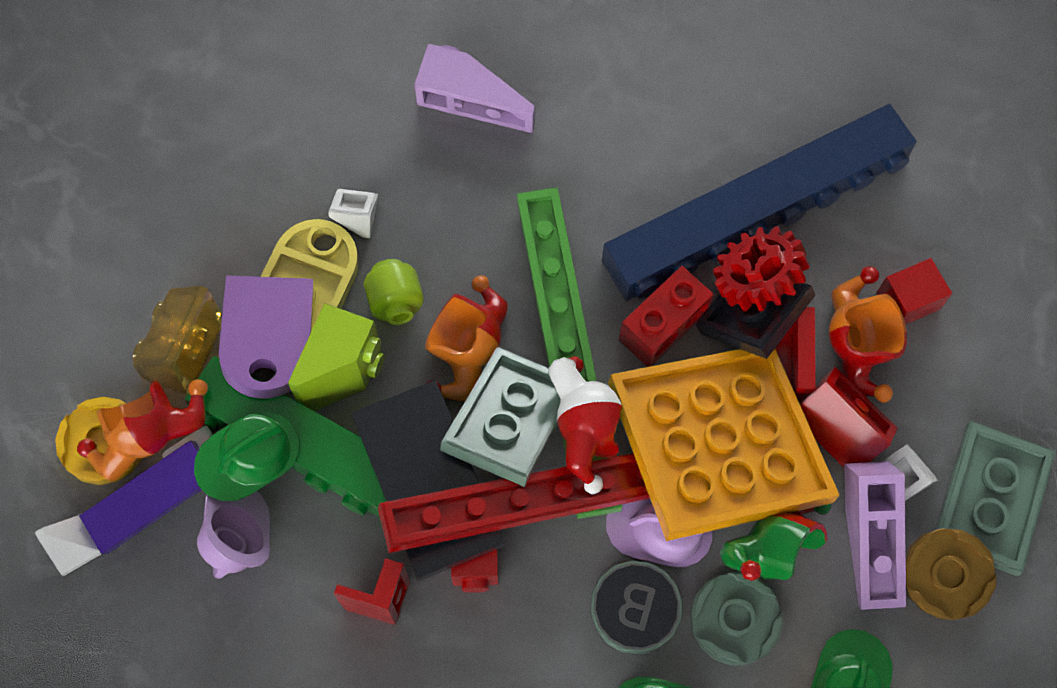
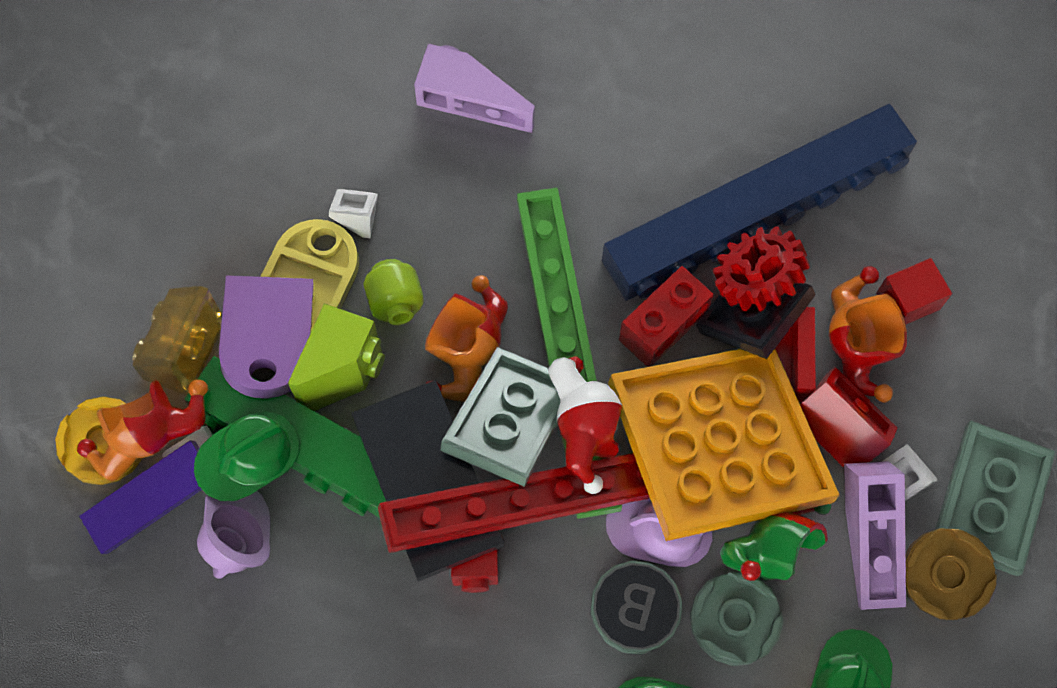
(68, 544): white slope -> none
(387, 597): red panel -> none

